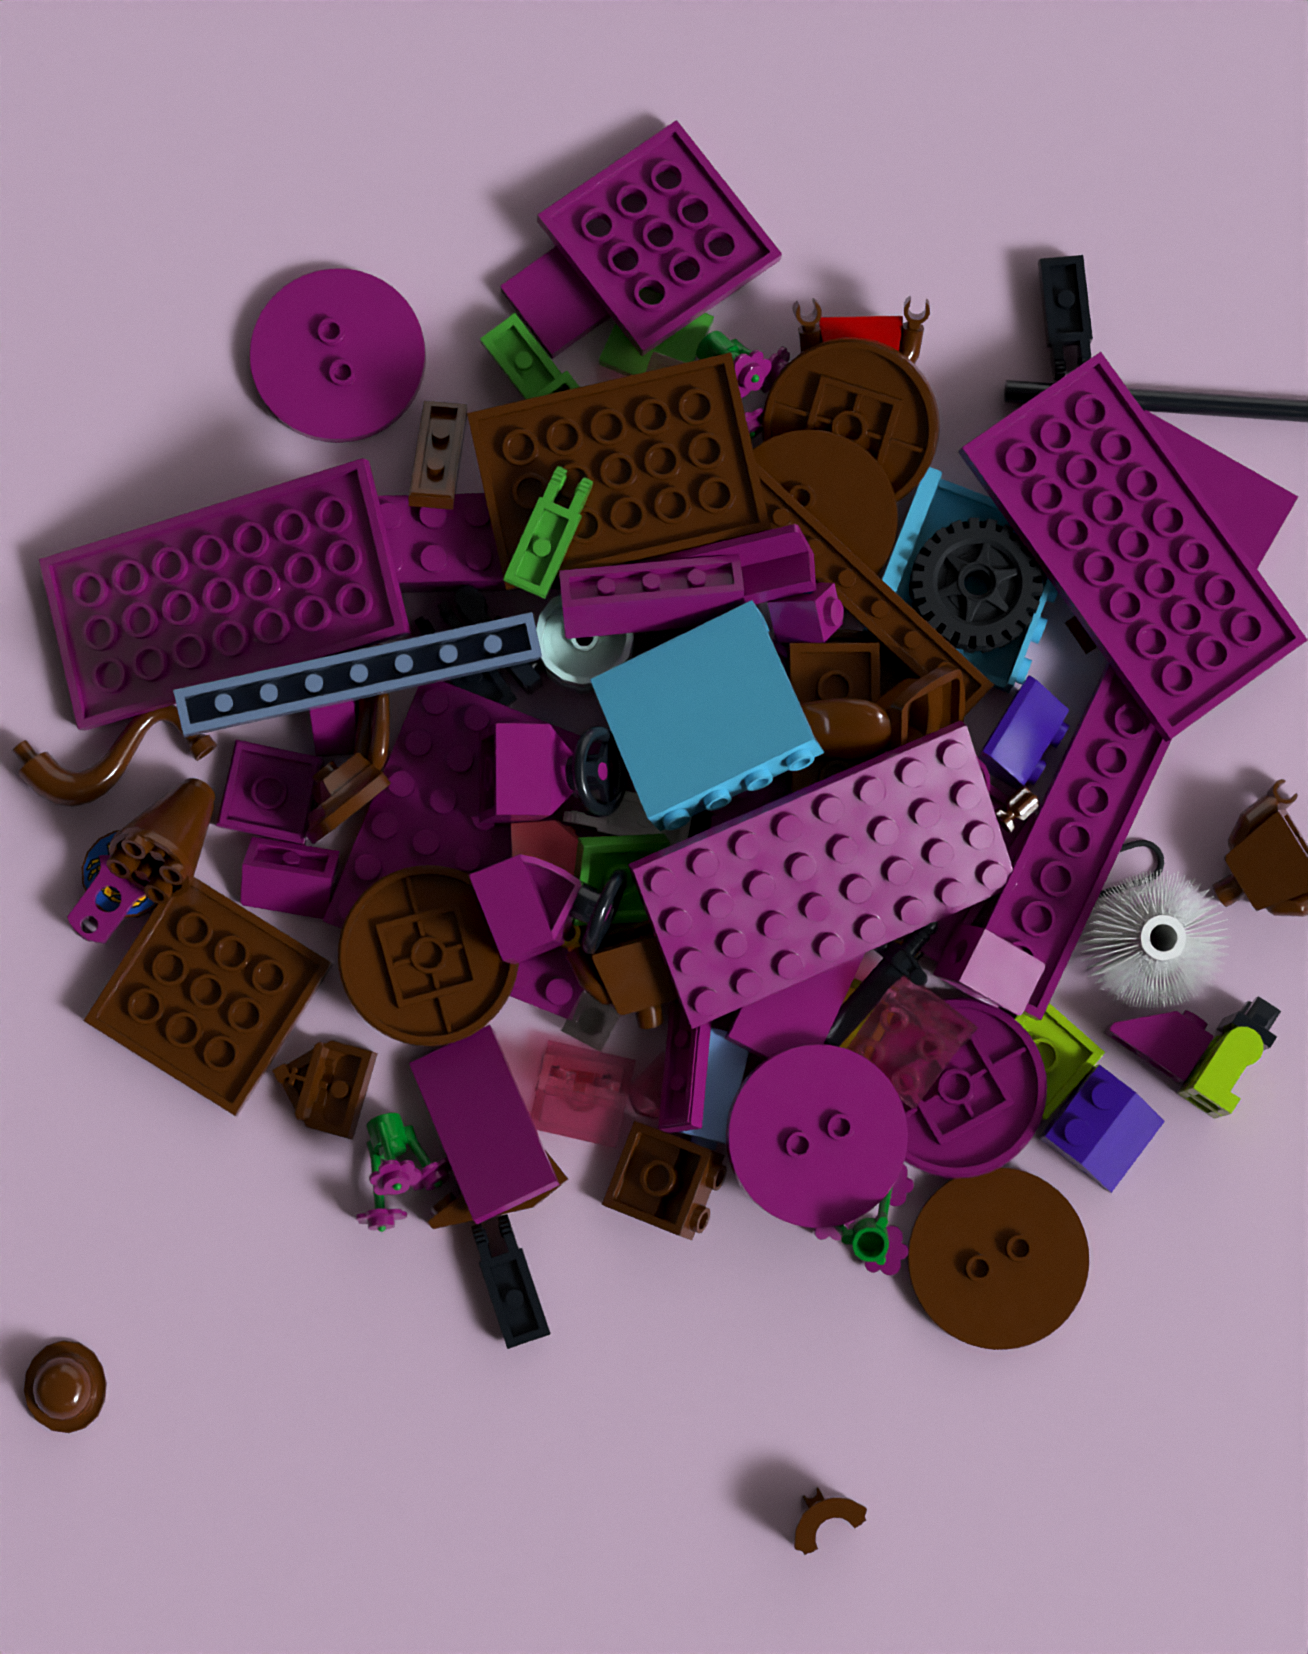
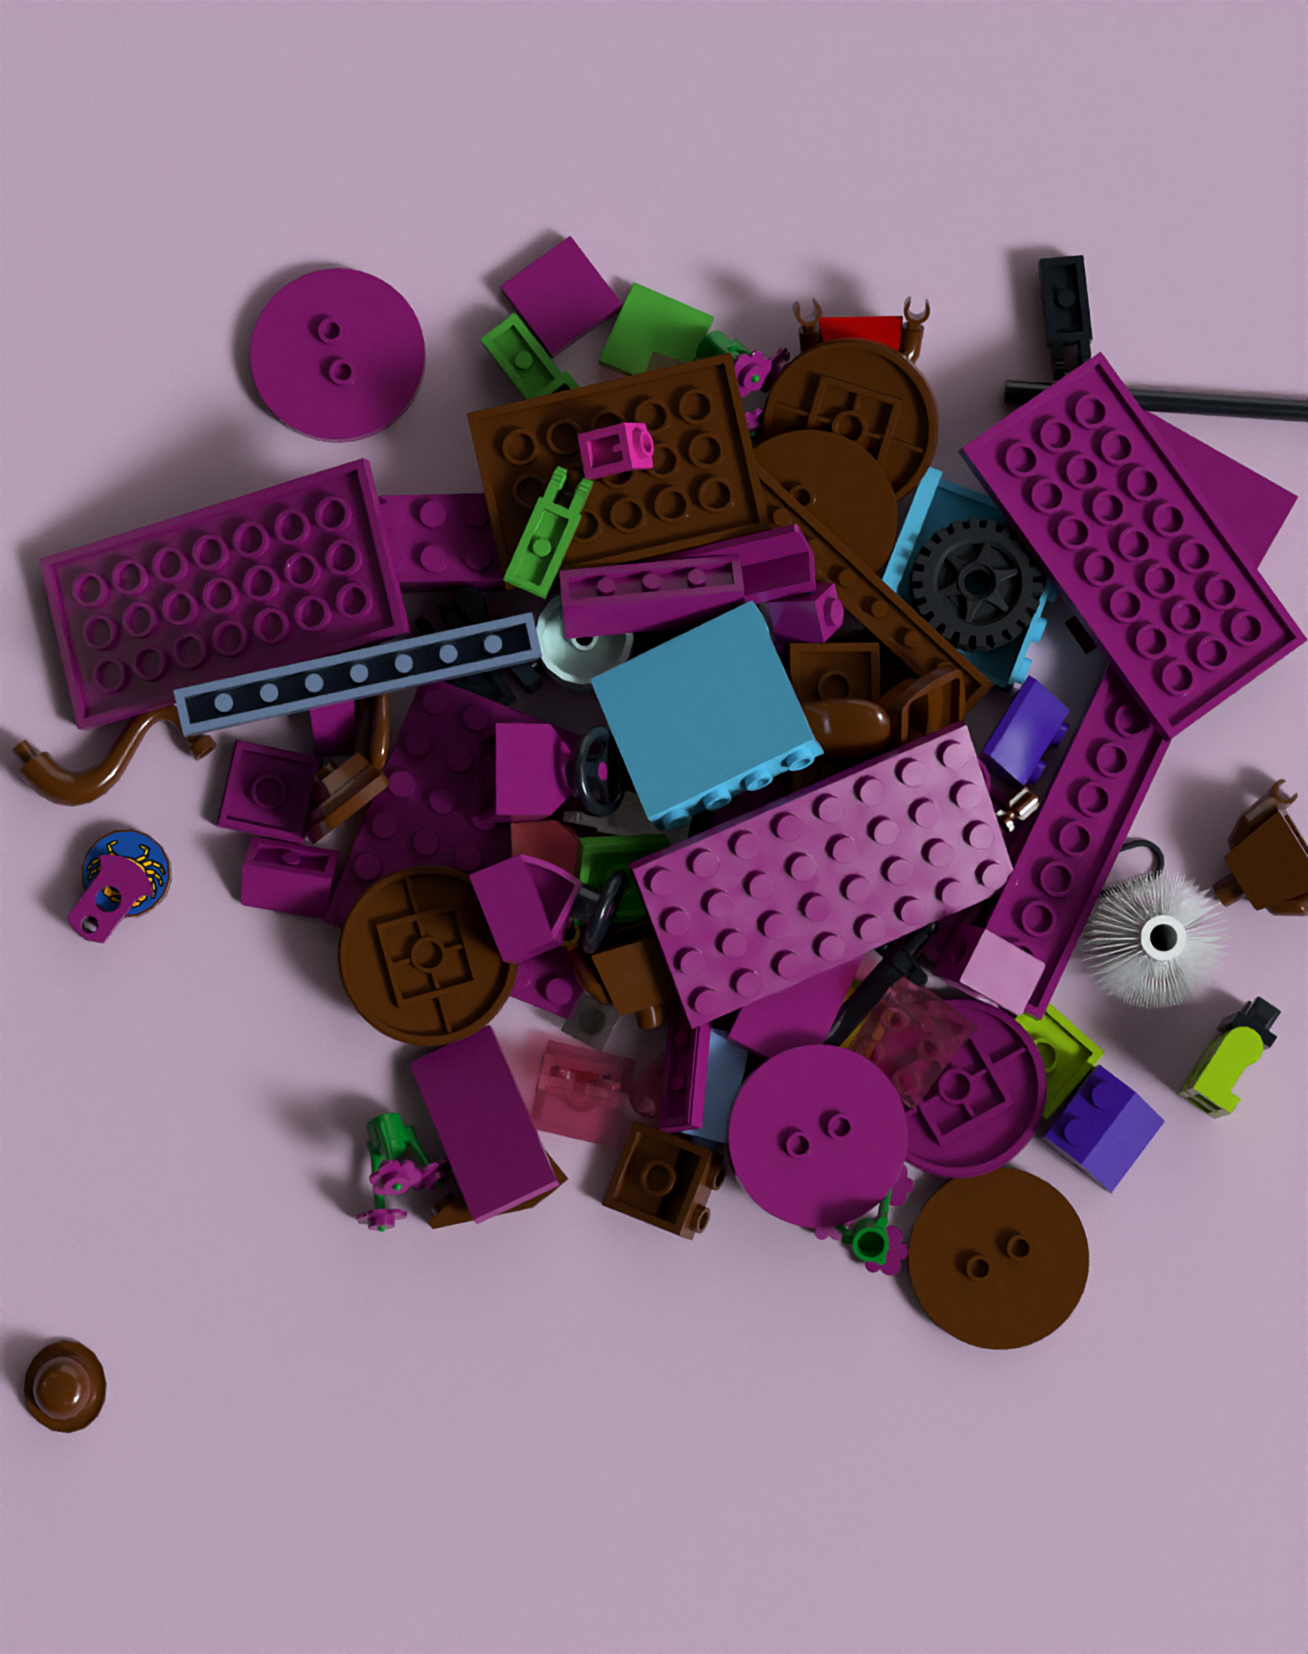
(164, 842): reddish brown cone -> none
(209, 994): reddish brown plate -> none
(328, 1086): reddish brown slope -> none
(438, 455): reddish brown tile -> none
(511, 1287): black hinge -> none
(616, 450): none -> dark pink bracket
(618, 289): magenta piece -> none
(820, 1511): reddish brown piece -> none
(1165, 1041): magenta slope -> none

